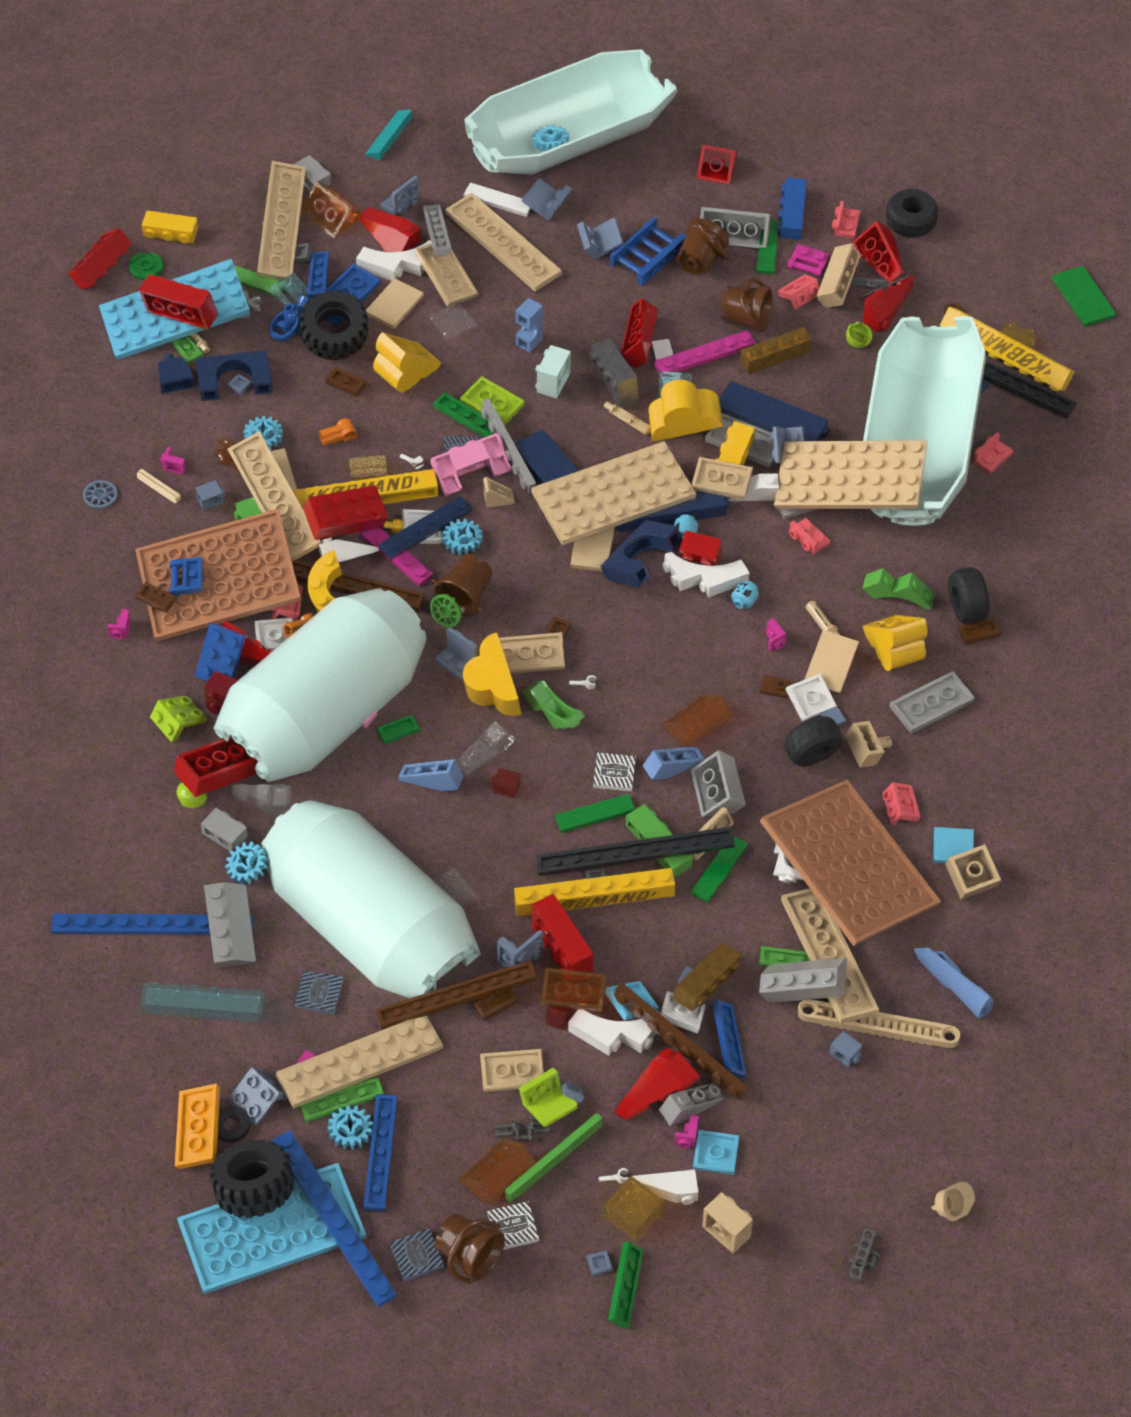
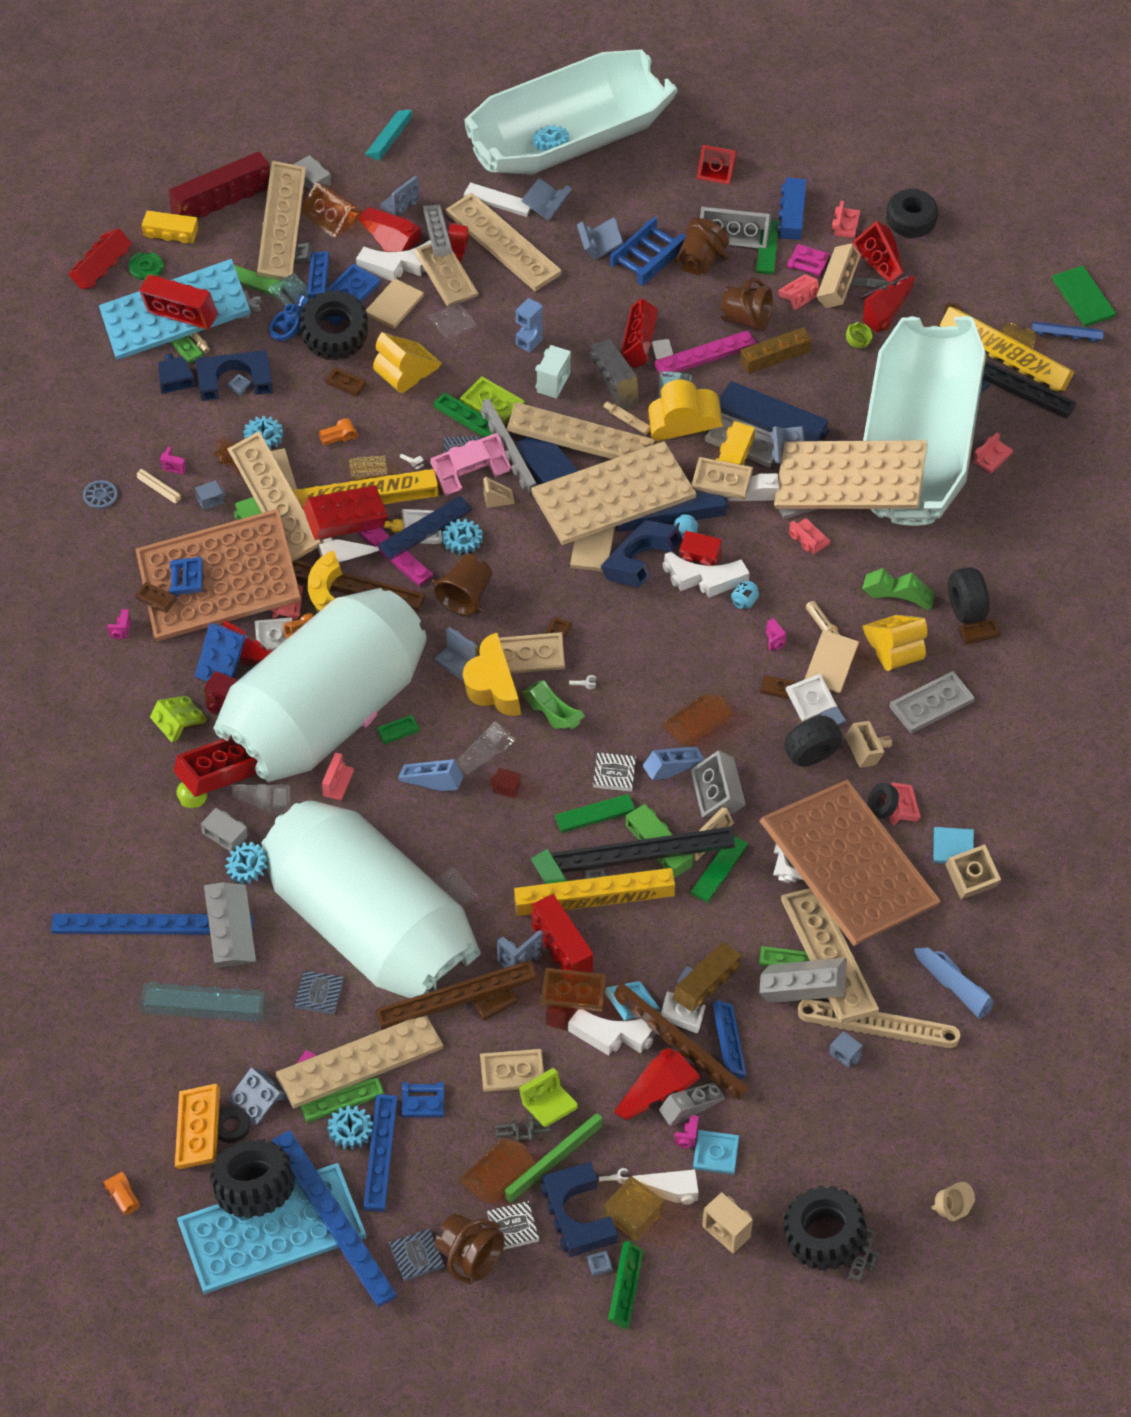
(121, 1192): none -> orange piece
(221, 187): none -> dark red brick
(337, 778): none -> coral bracket
(422, 1105): none -> blue plate
(445, 610): bright green wheel -> none
(458, 238): none -> red pin
(548, 867): none -> green tile
(572, 1091): sand blue tile -> none
(574, 432): none -> tan plate
(576, 1236): none -> dark blue arch
(829, 1251): none -> black tyre
(891, 801): none -> black tyre
(1074, 332): none -> blue plate

